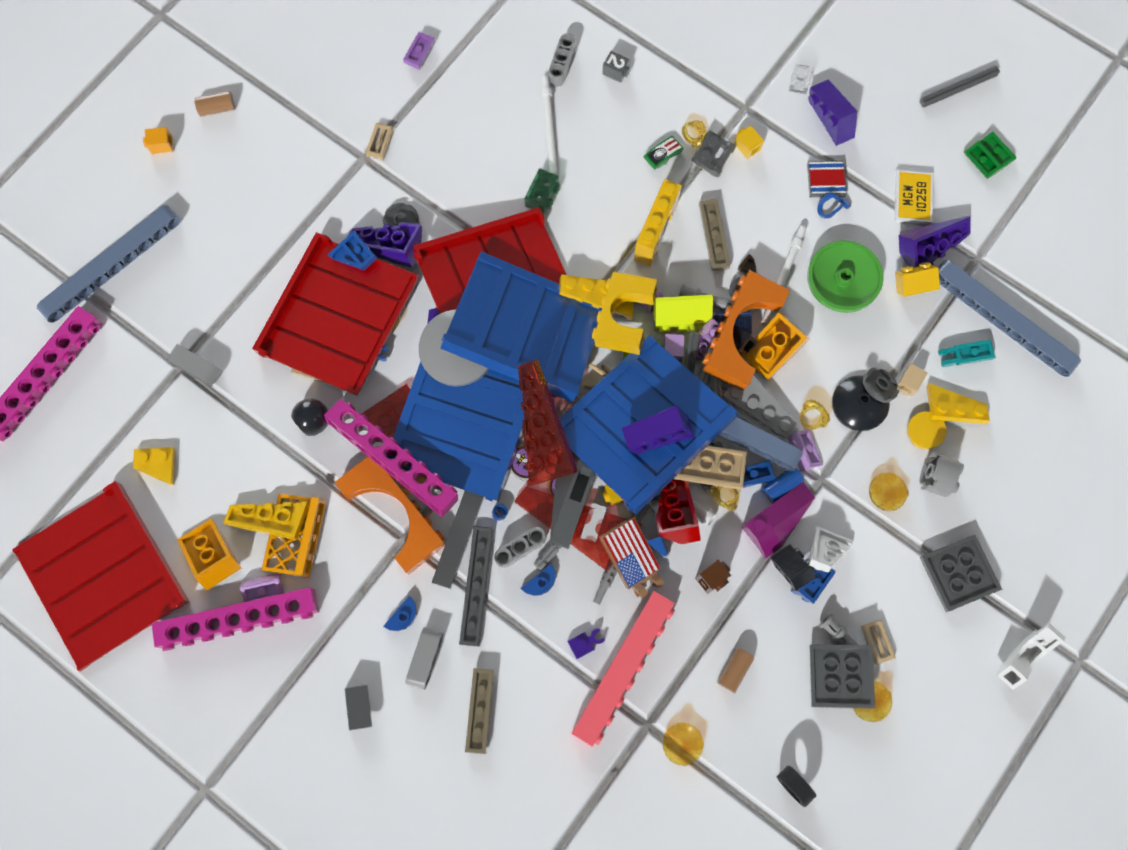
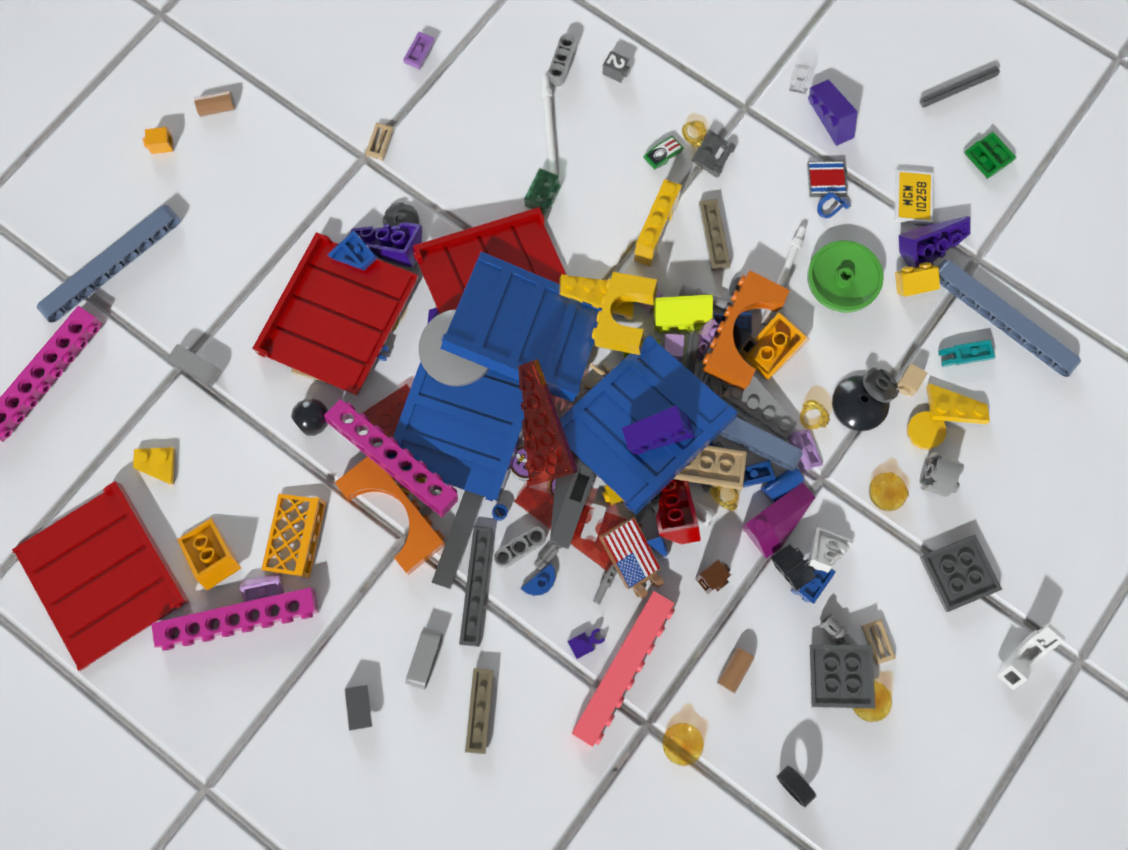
(273, 519): yellow wing -> none
(403, 616): blue plate -> none
(747, 264): dark brown tile -> none
(748, 141): yellow brick -> none

